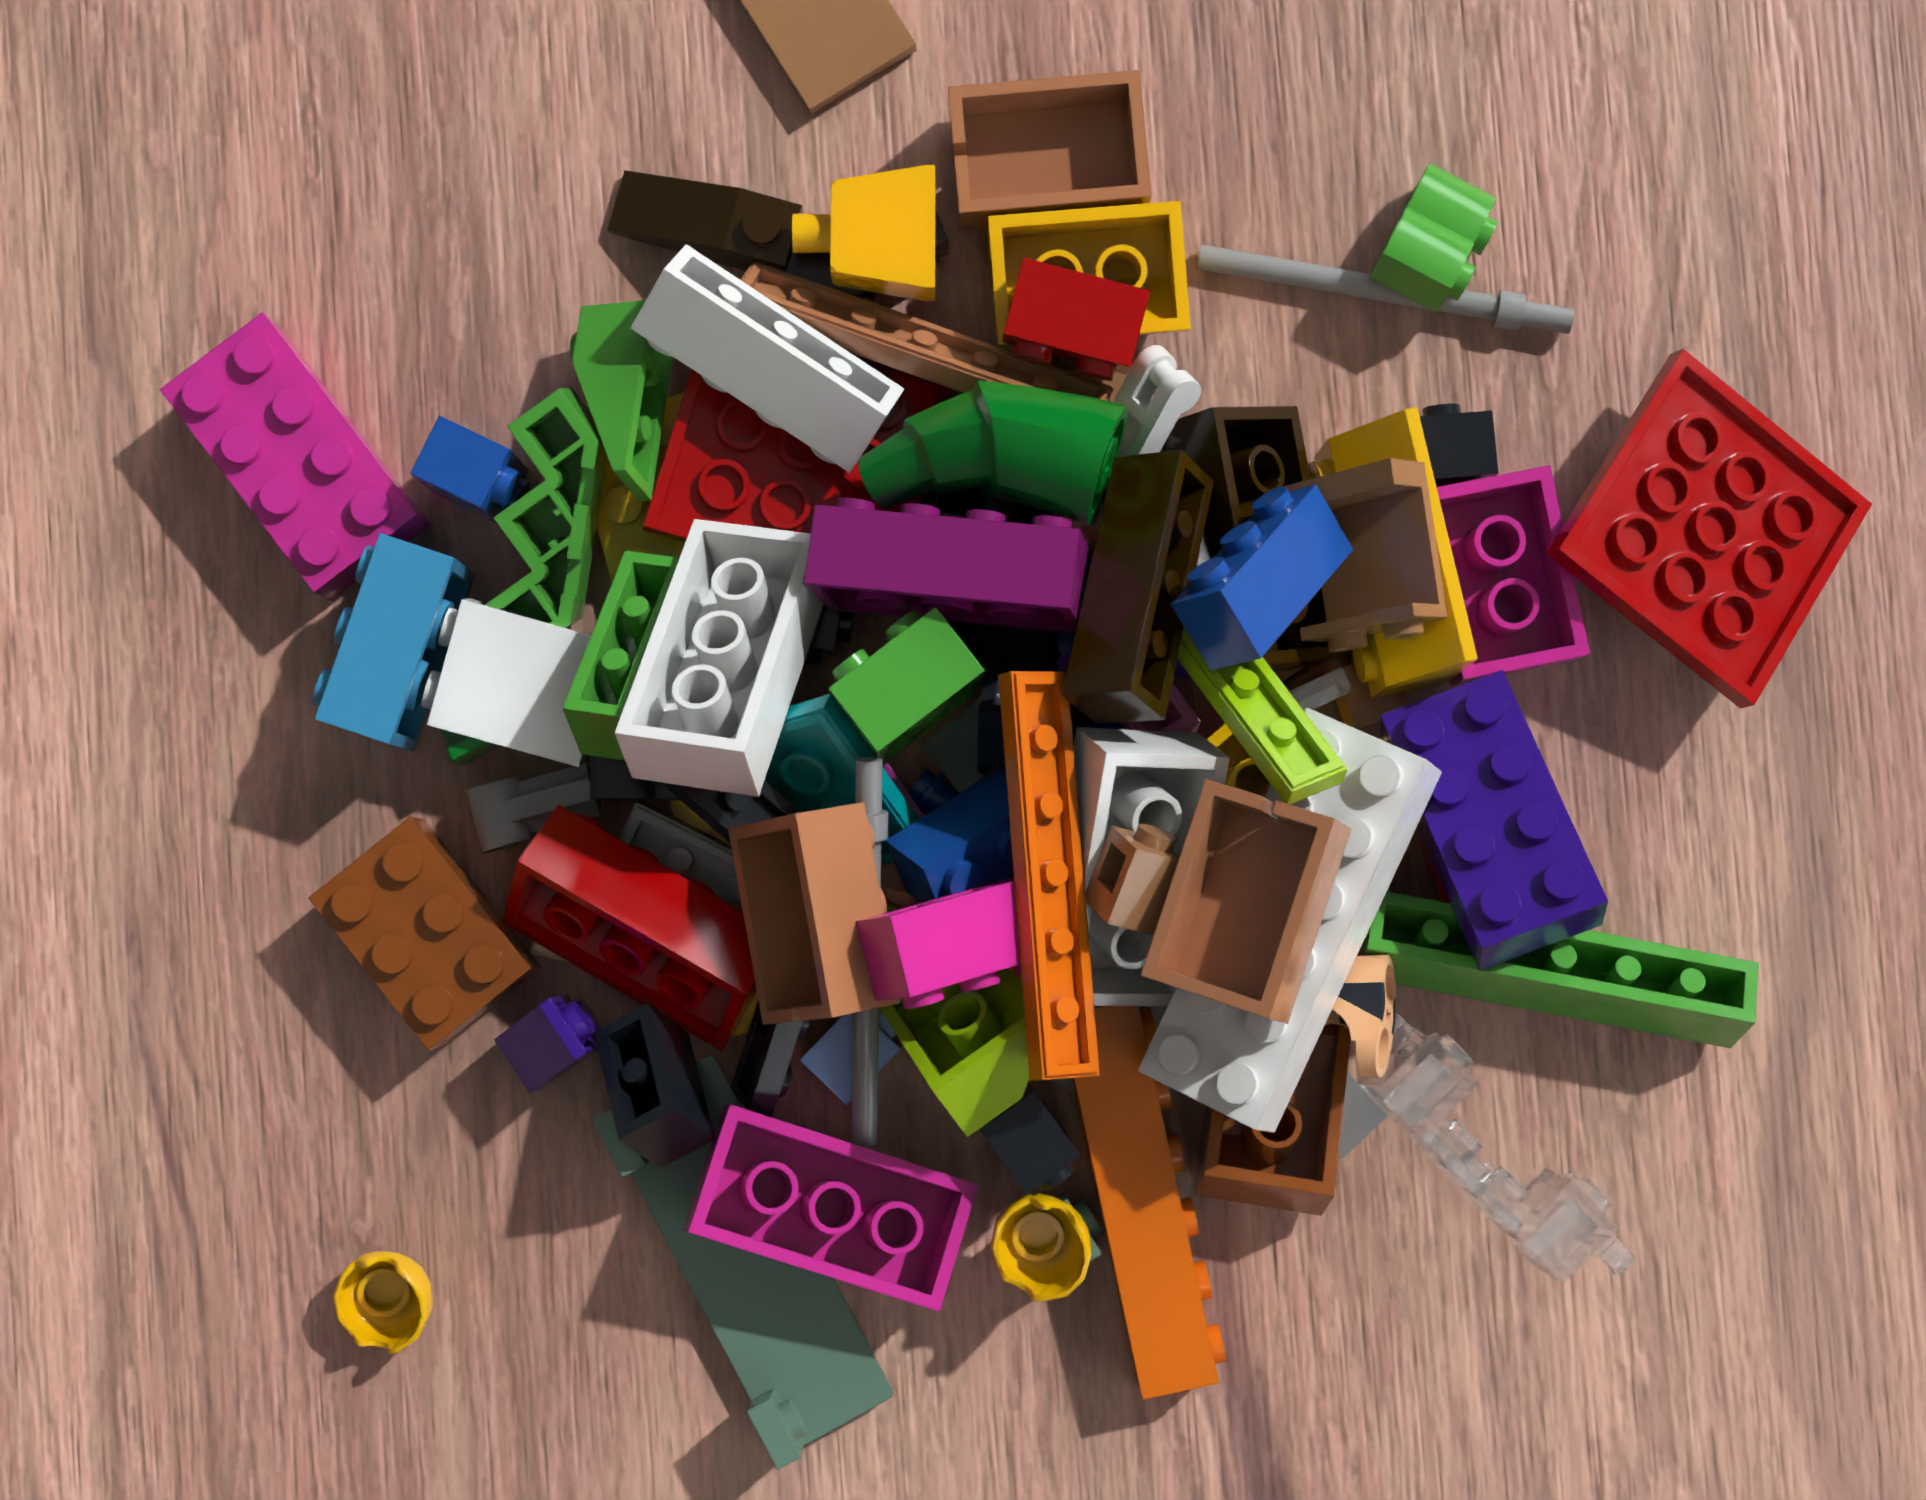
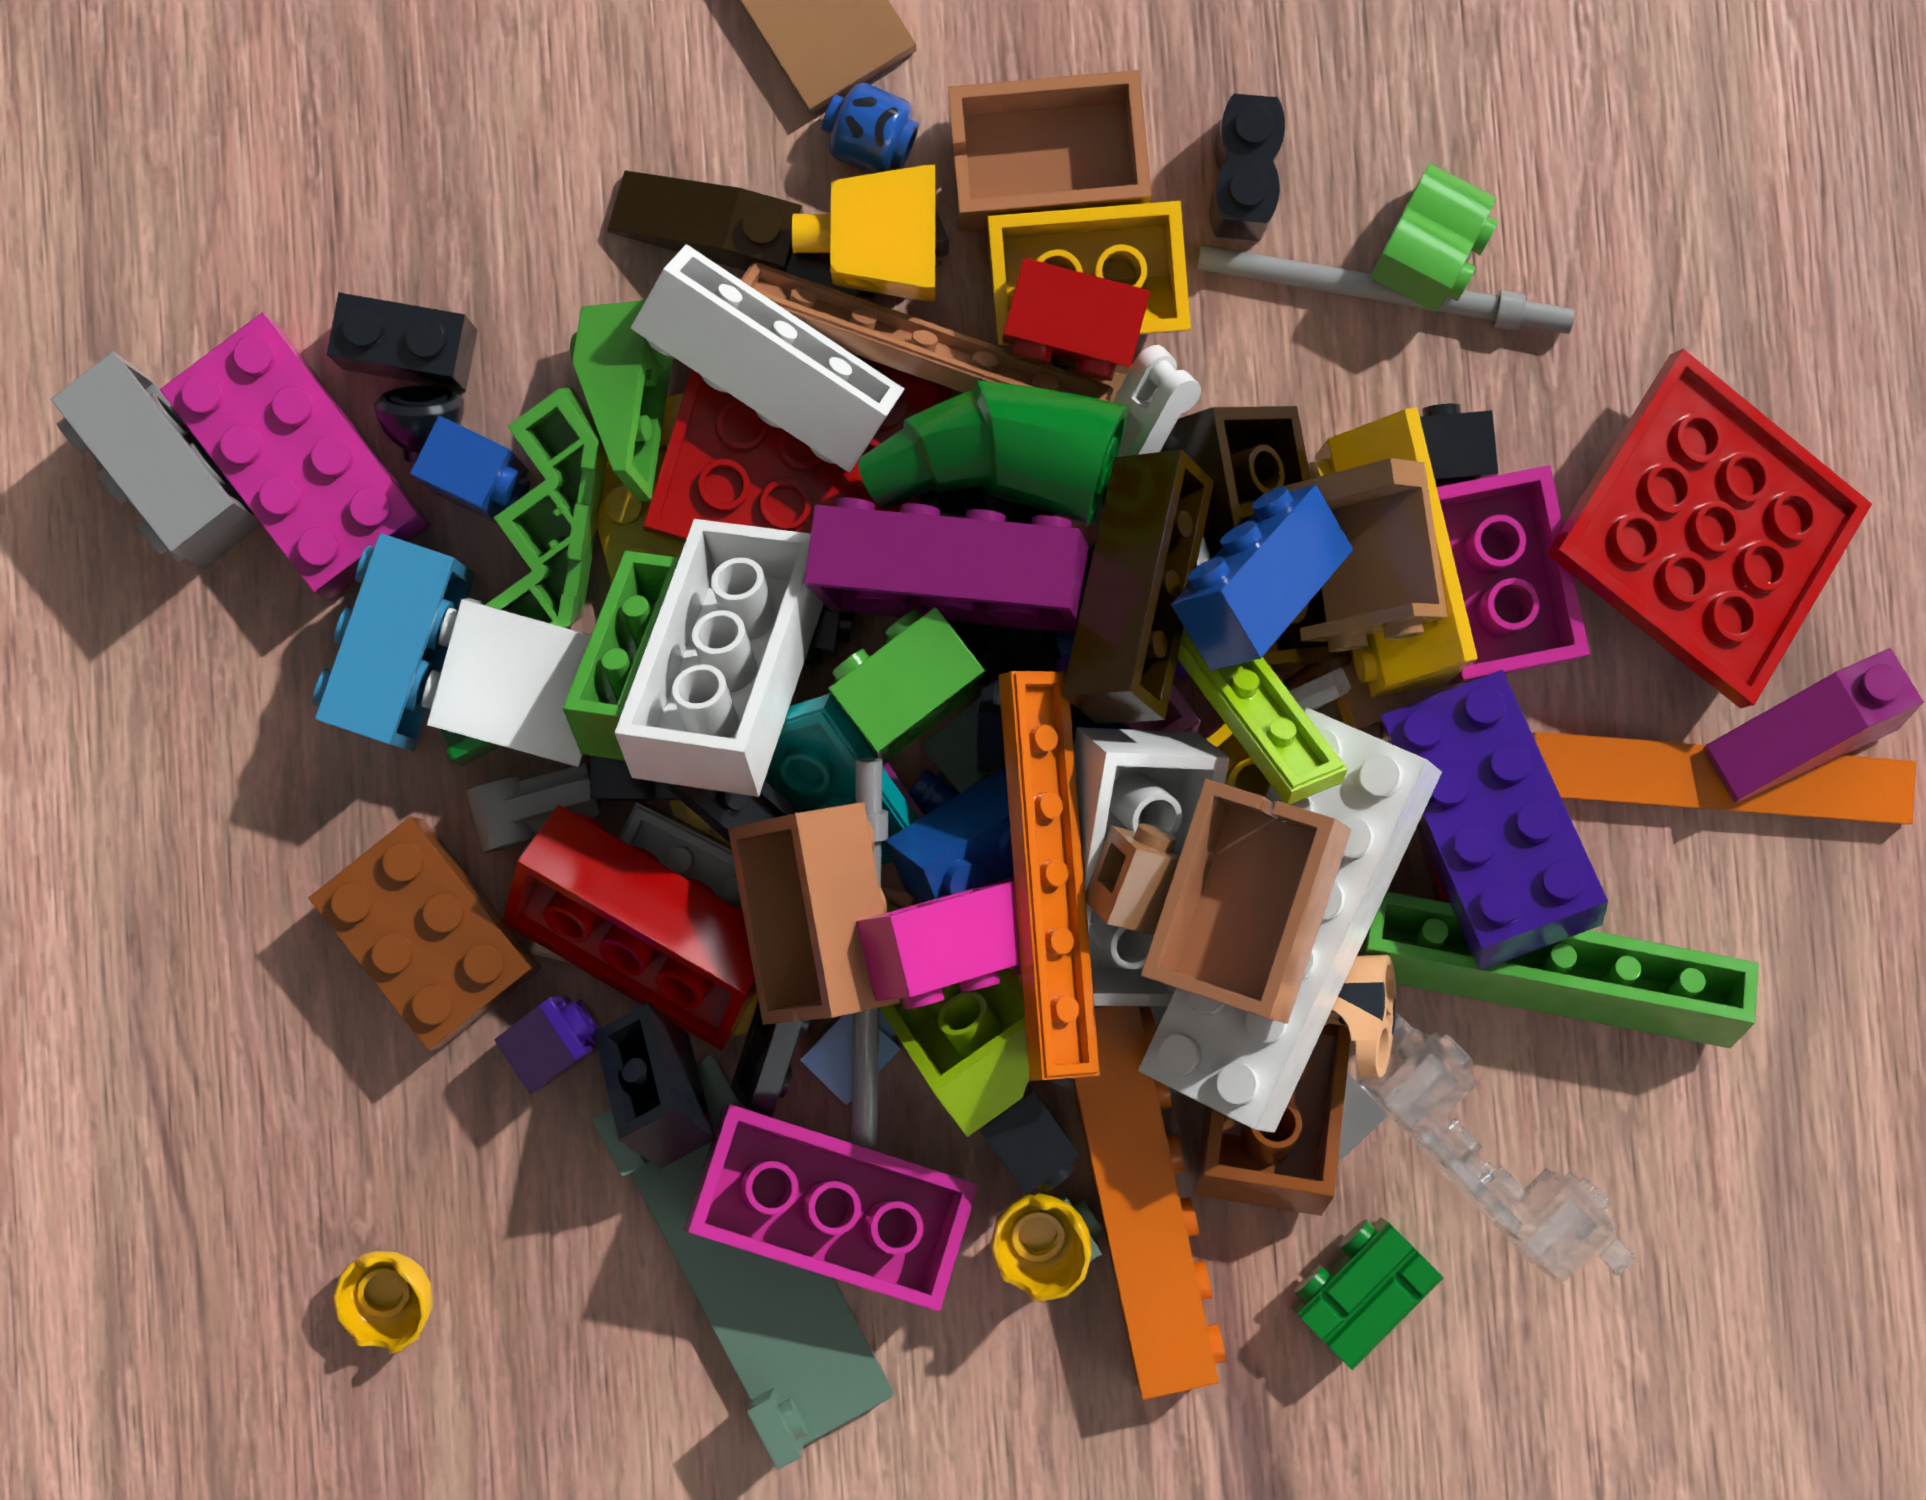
(153, 462): none -> light grey brick
(402, 341): none -> black brick
(411, 412): none -> black brick
(870, 129): none -> blue head
(1245, 157): none -> black brick
(1364, 1290): none -> green brick
(1684, 778): none -> orange tile
(1815, 726): none -> magenta slope

